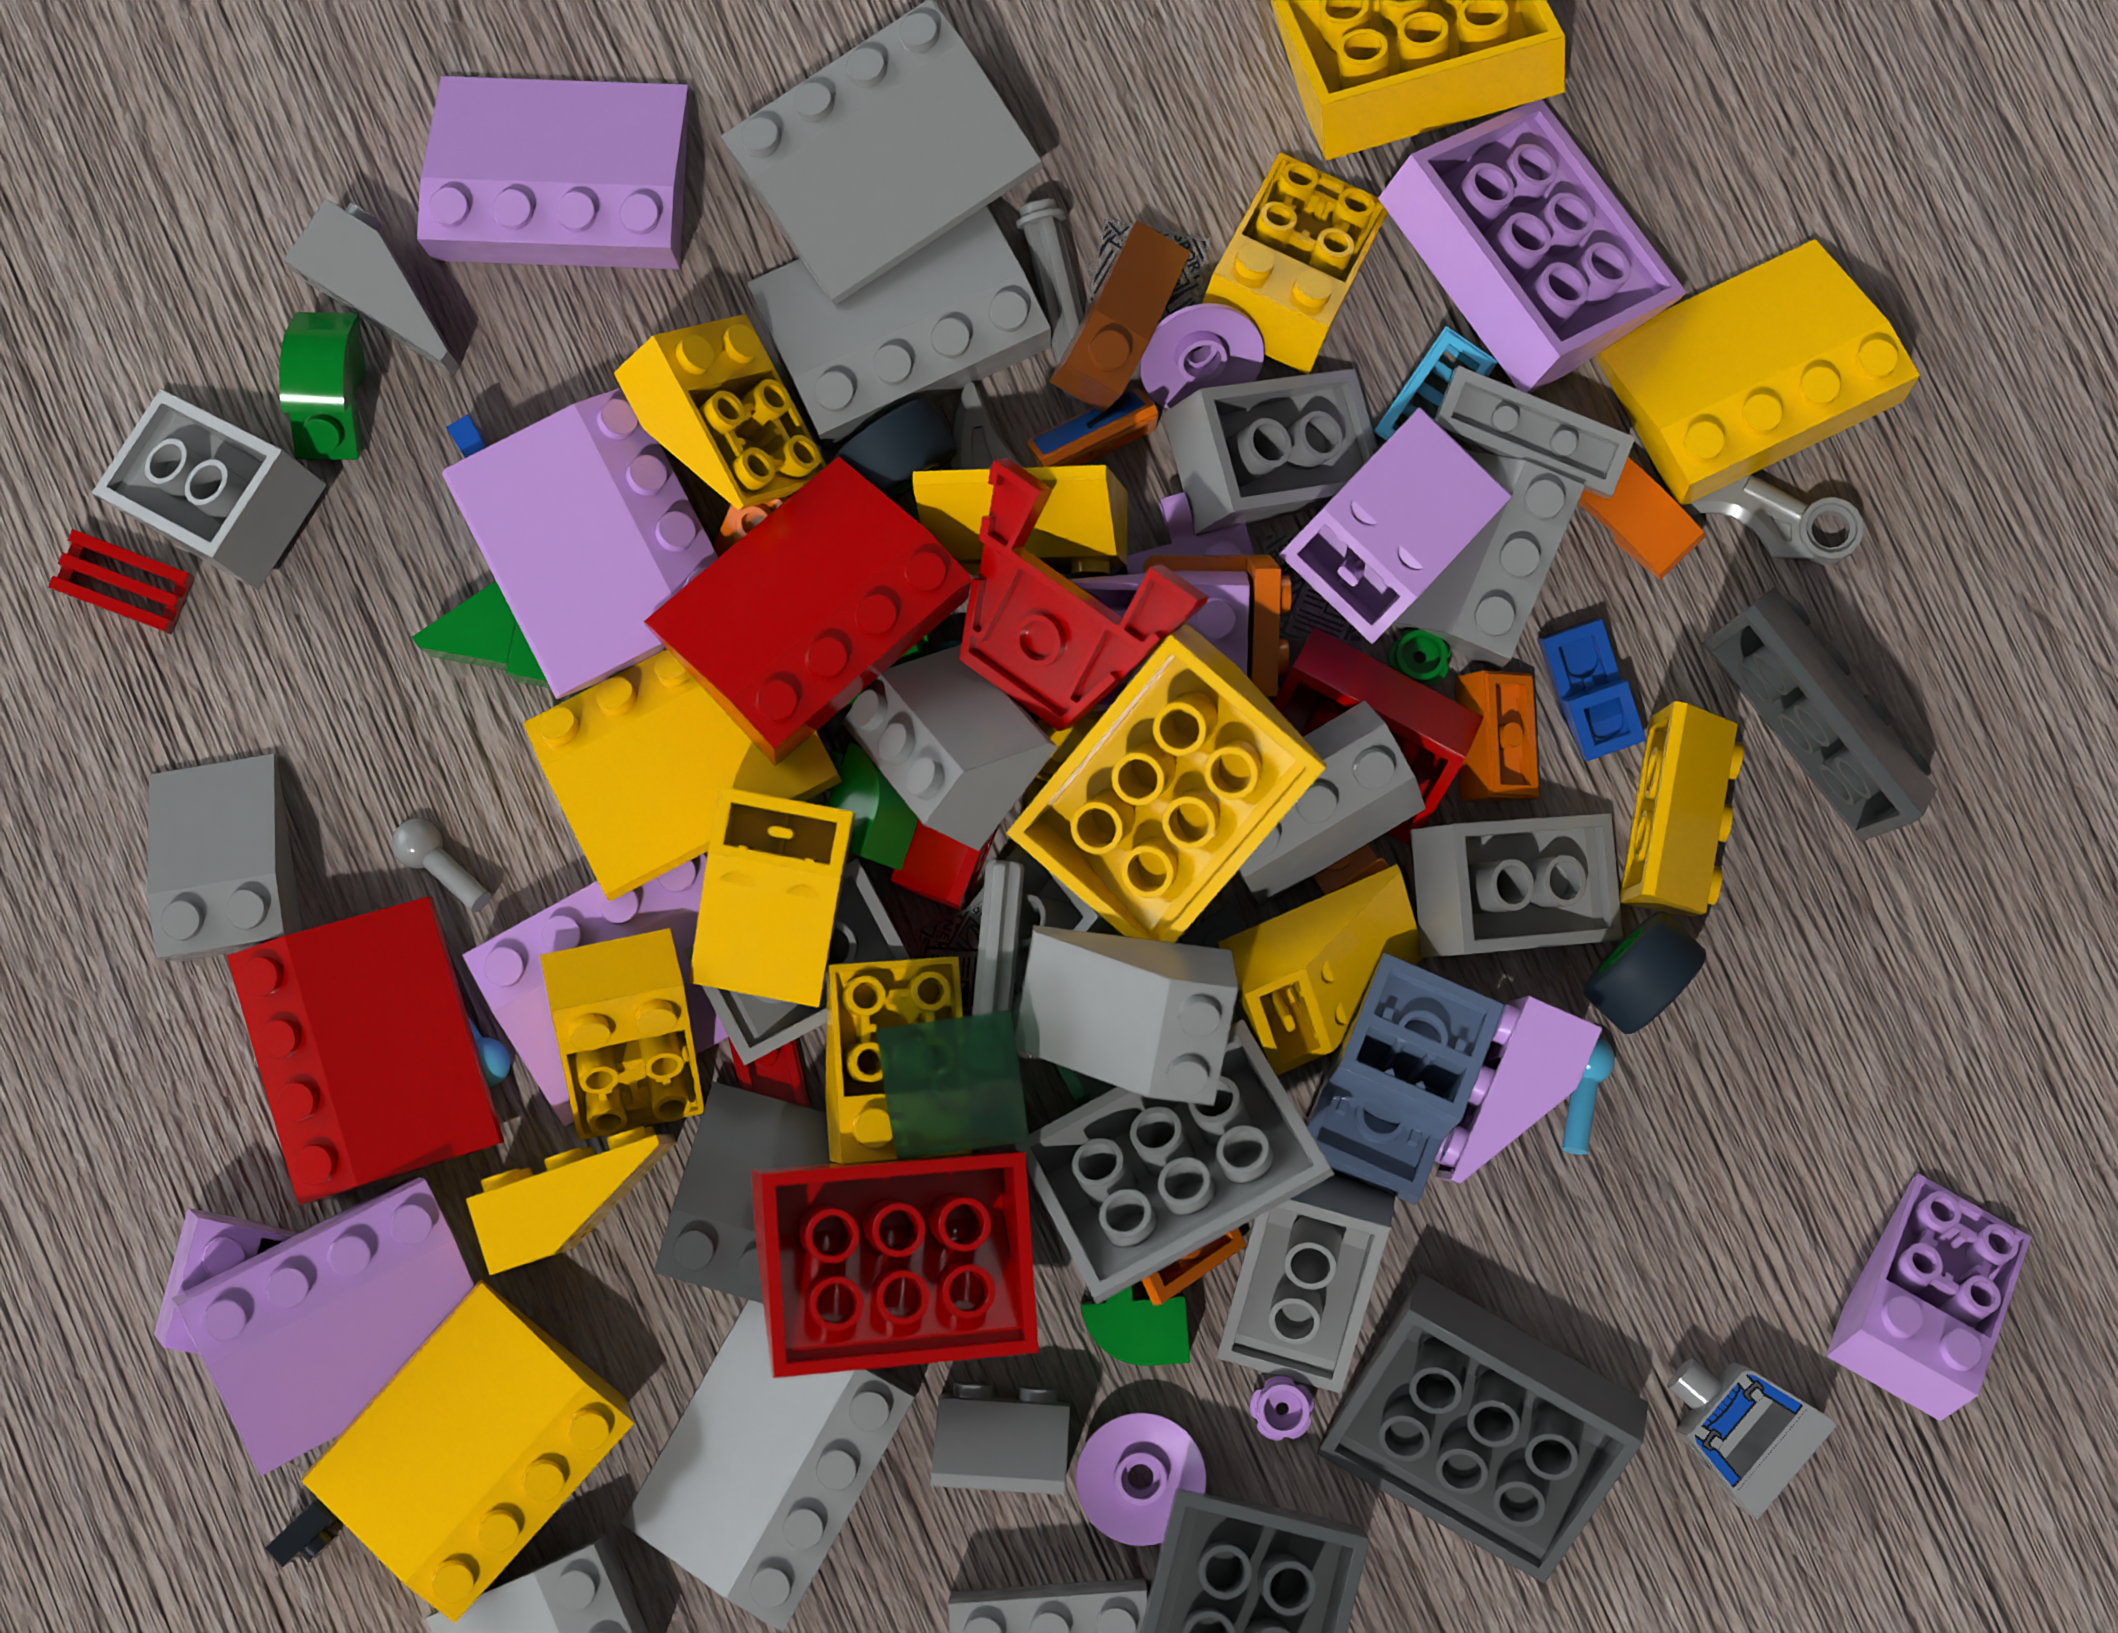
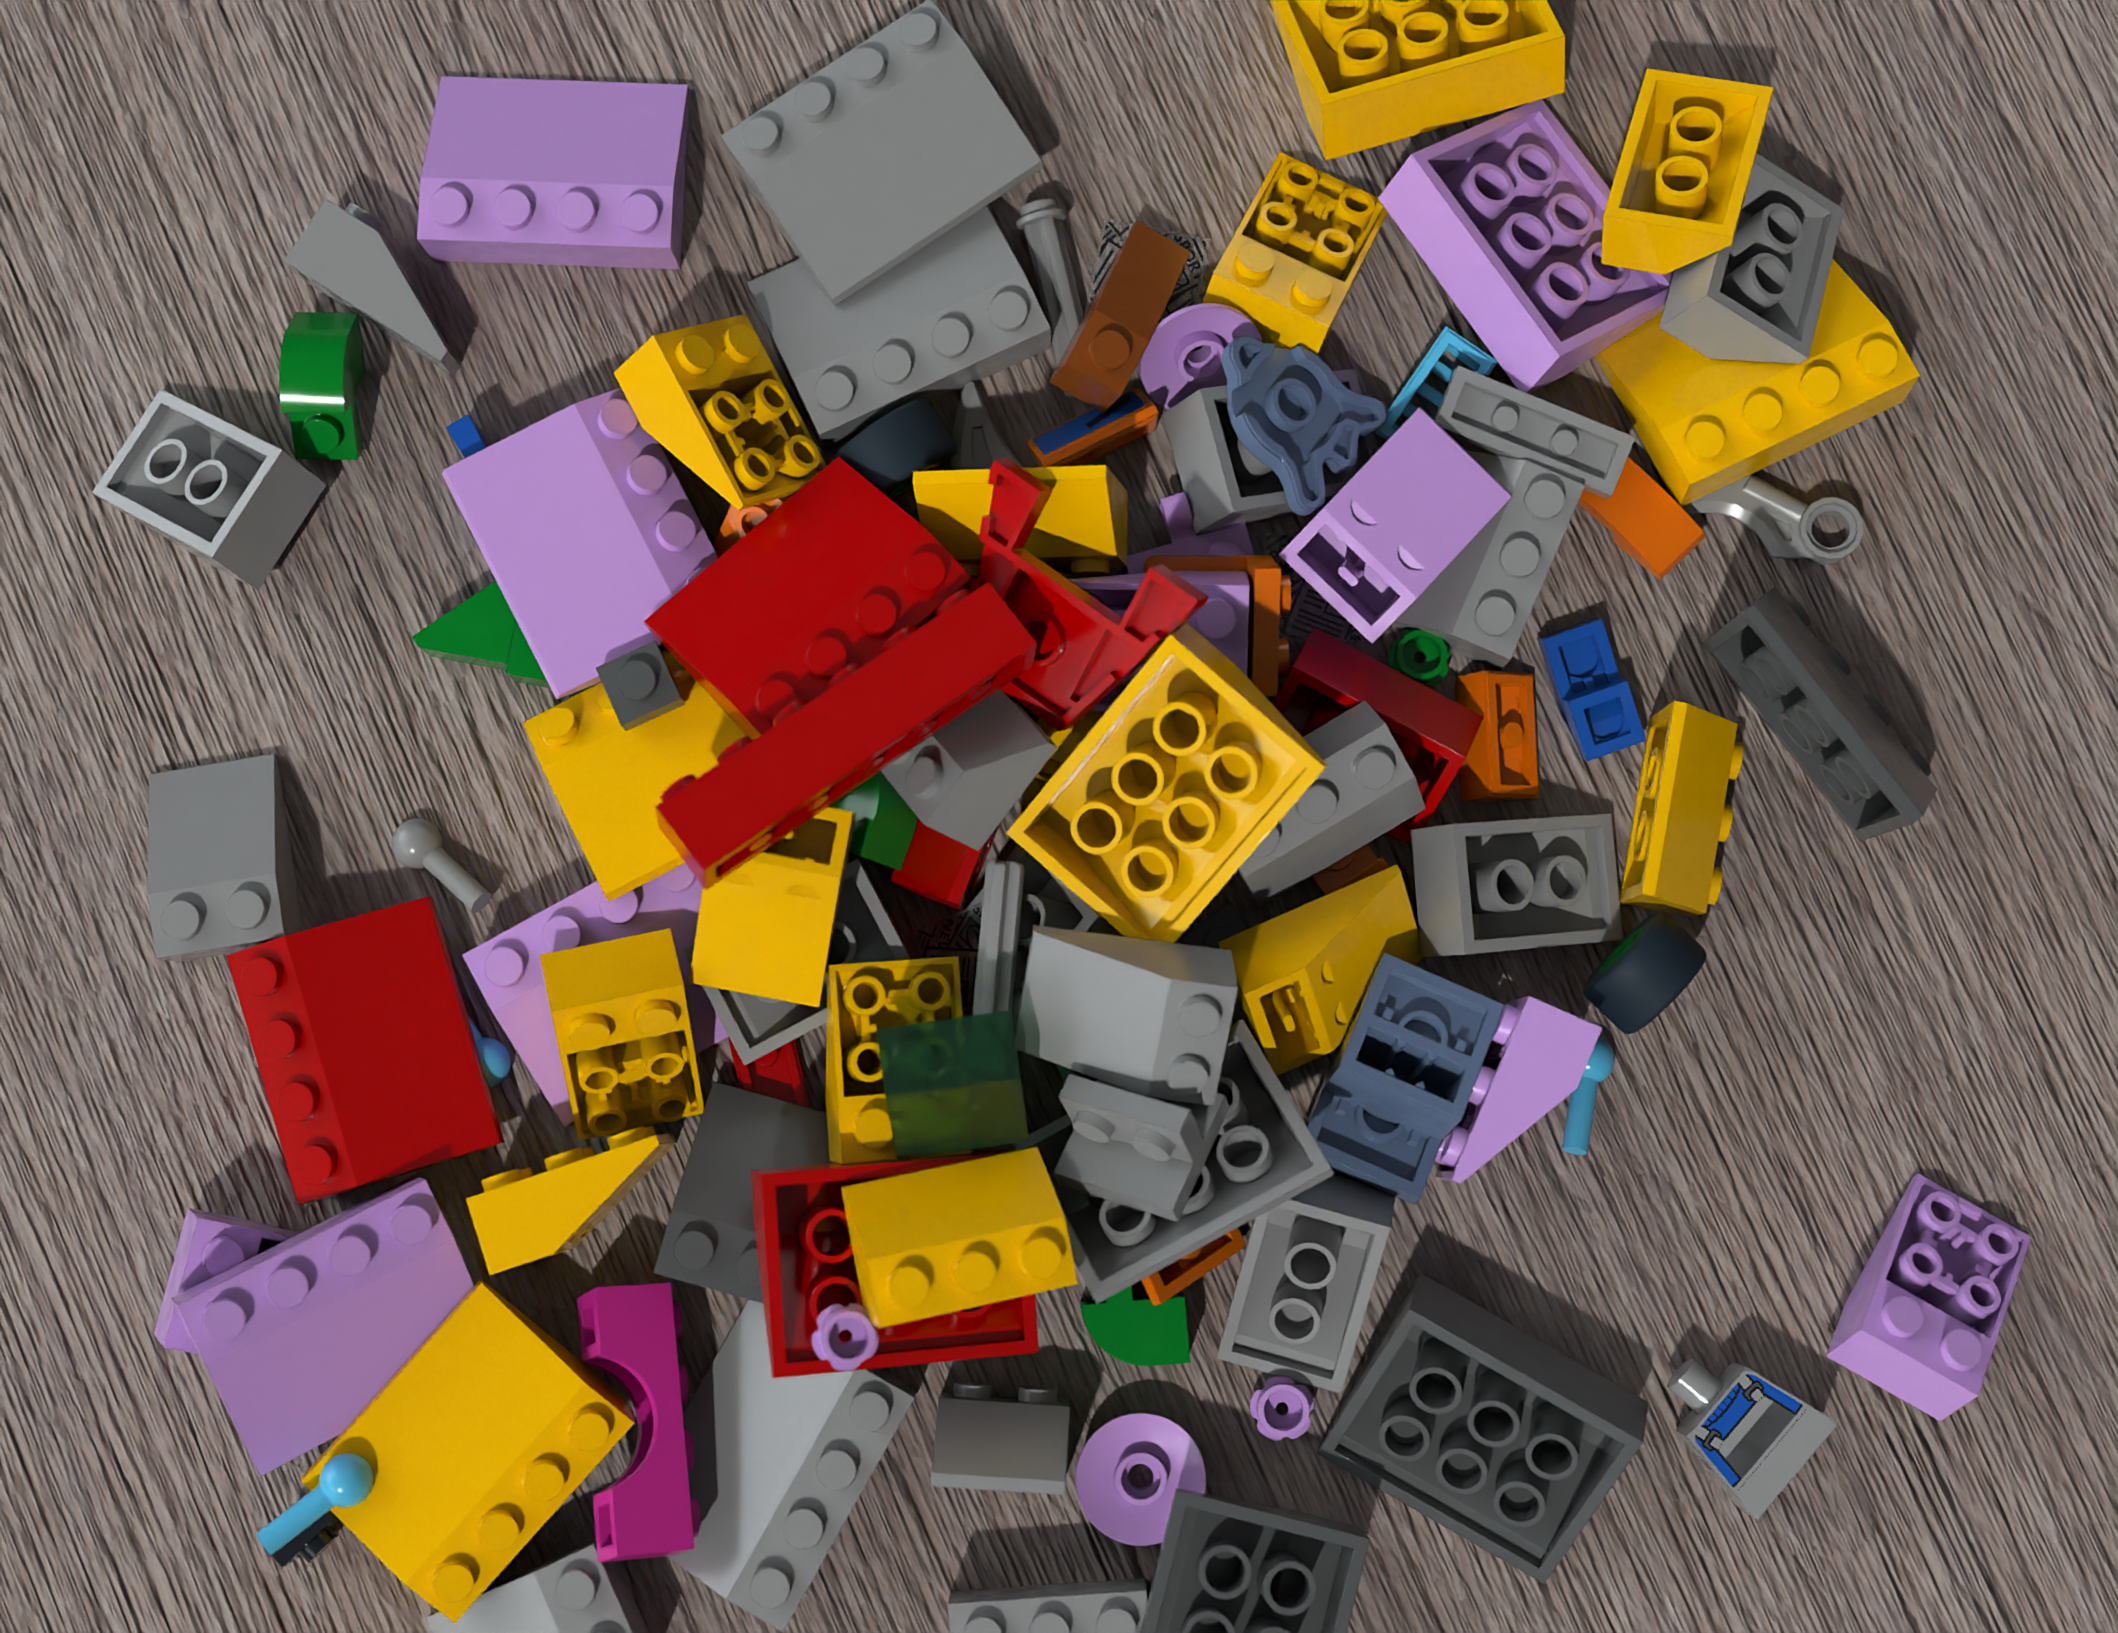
(73, 563): red tile -> none
(342, 1483): none -> medium azure bar
(633, 1339): none -> dark pink arch
(640, 686): none -> dark grey plate
(844, 734): none -> red brick
(852, 1353): none -> lavender plate
(957, 1237): none -> yellow slope
(1136, 1145): none -> light grey bracket
(1295, 416): none -> sand blue tile
(1683, 170): none -> yellow slope
(1766, 287): none -> light grey slope

